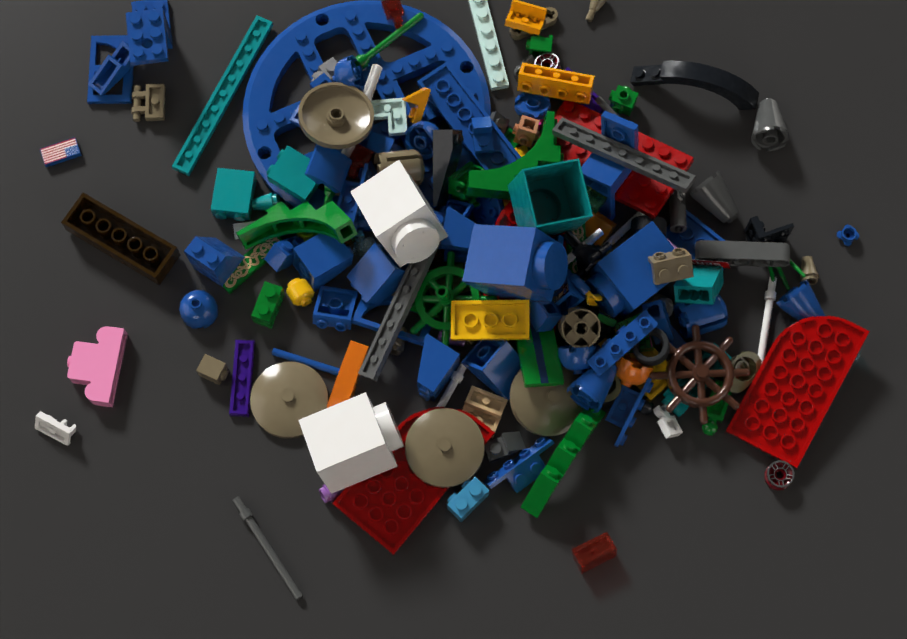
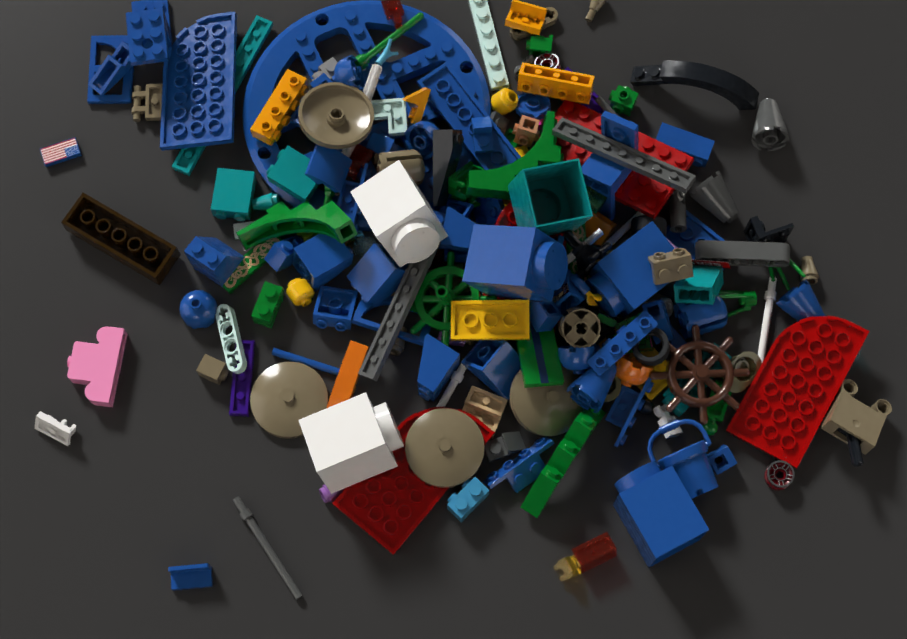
(191, 576): none -> blue panel
(200, 85): none -> blue plate
(233, 337): none -> light aqua beam
(279, 107): none -> light orange brick
(386, 54): none -> medium azure bar
(504, 101): none -> yellow head
(569, 568): none -> clear yellow tile
(658, 512): none -> blue container
(686, 142): none -> blue brick
(690, 462): none -> blue piece
(726, 462): none -> blue brick
(745, 298): none -> green plant
(853, 235): blue plate -> none
(855, 422): none -> dark tan piece

